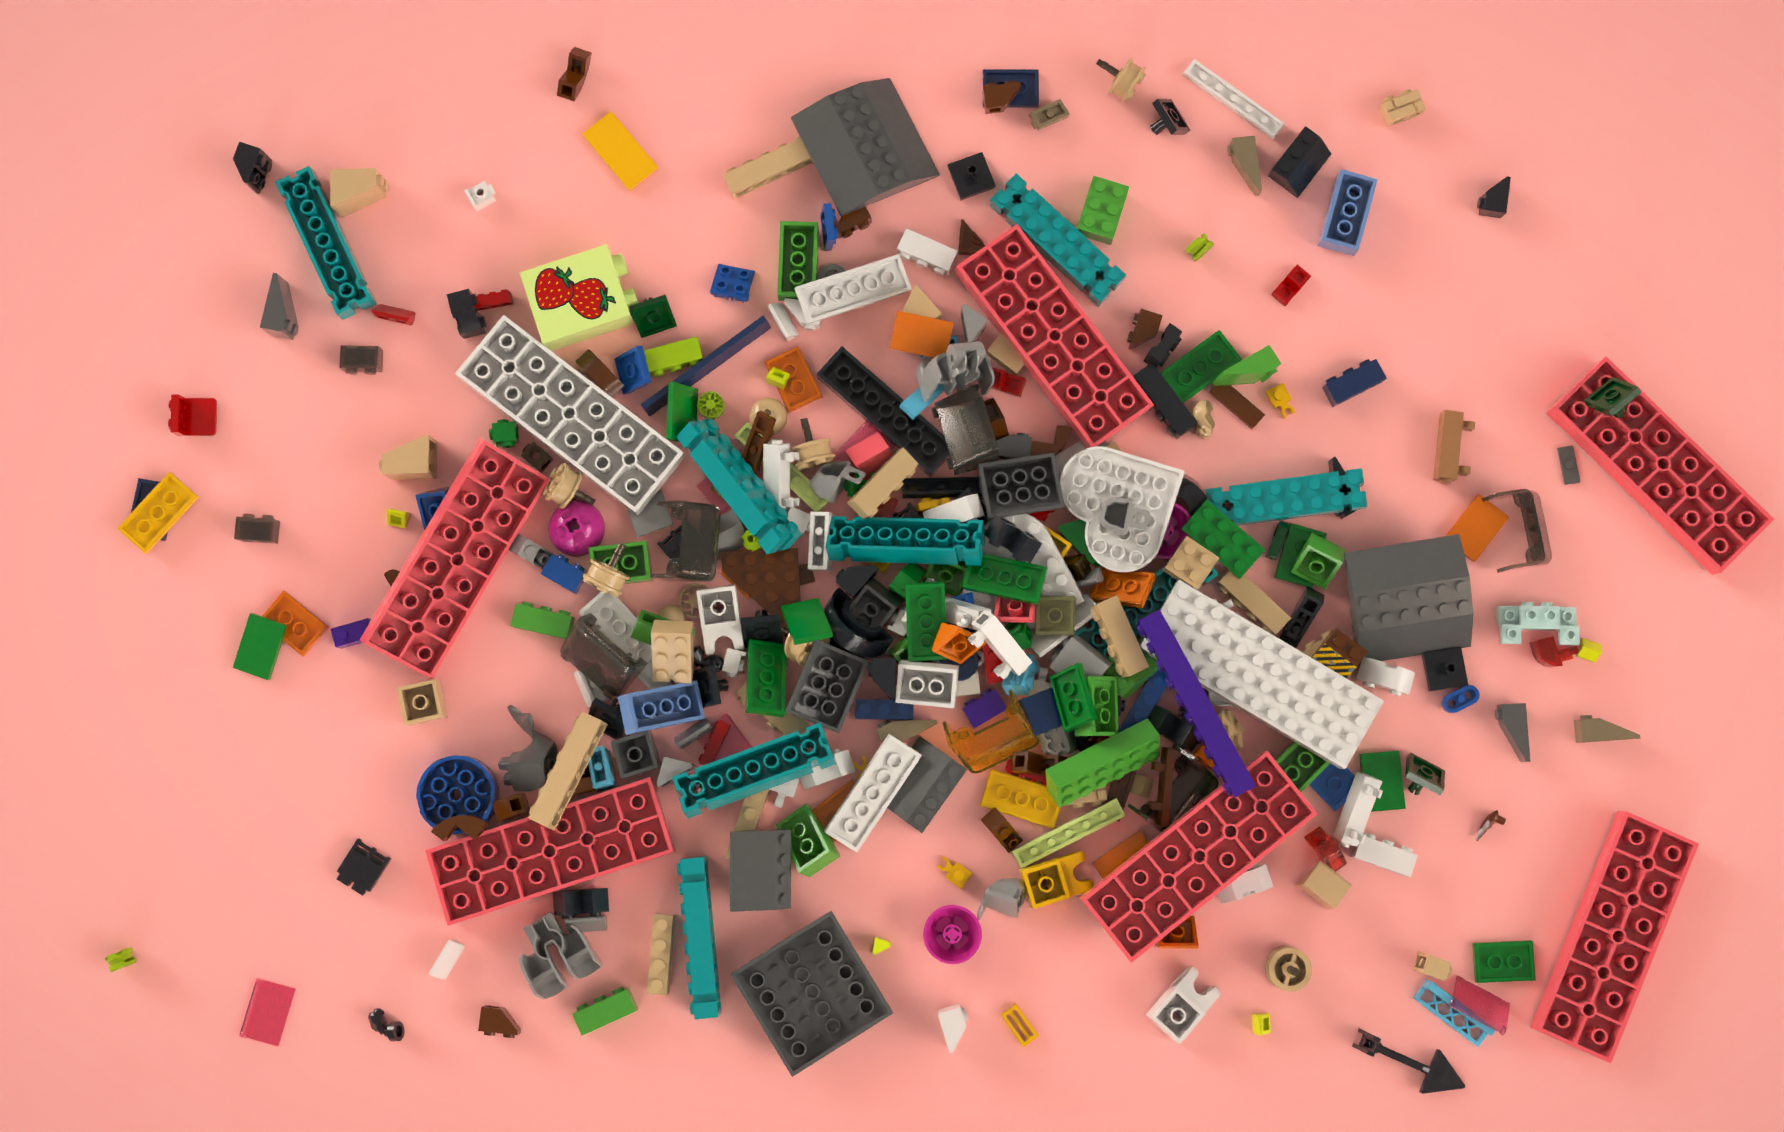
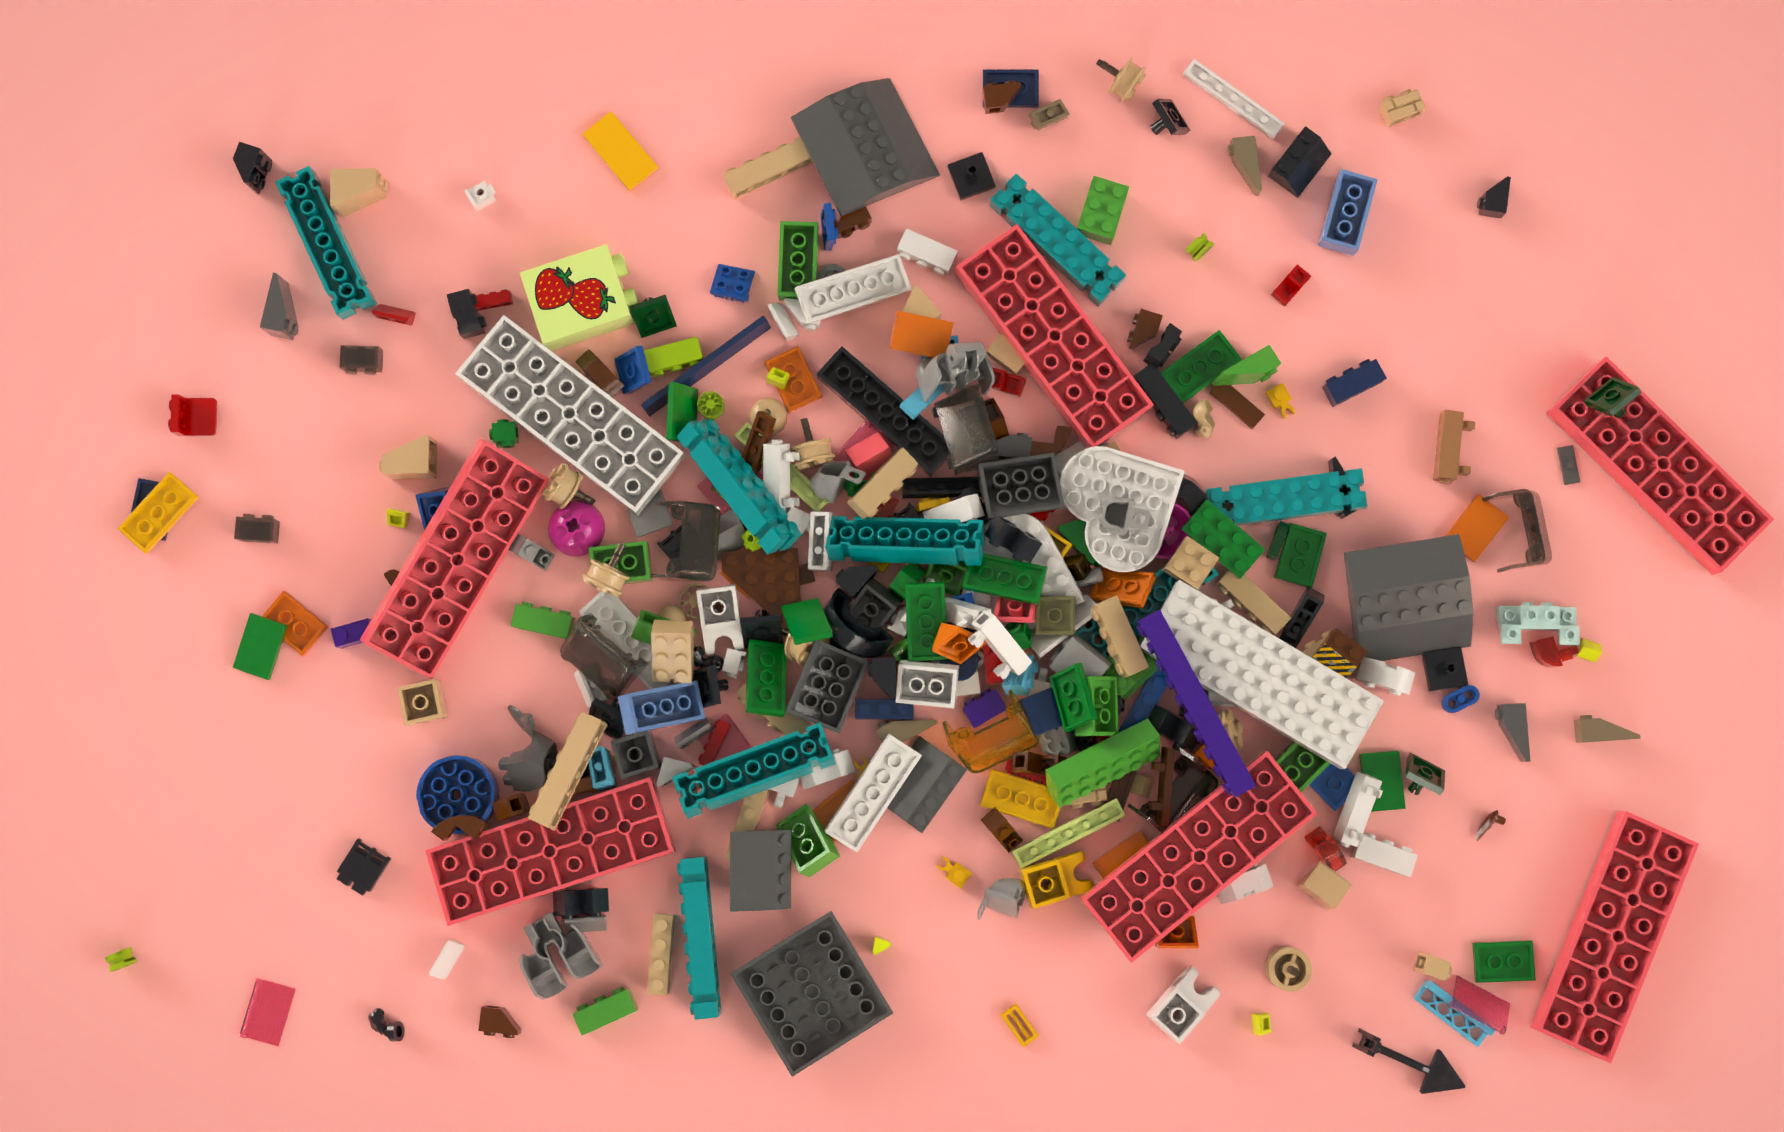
(540, 464): dark brown brick -> none
(564, 573): blue brick -> none
(575, 75): reddish brown brick -> none
(953, 1024): white slope -> none
(966, 940): dark pink piece -> none
(968, 240): reddish brown tile -> none
(972, 323): light grey slope -> none
(1318, 561): bright green slope -> none

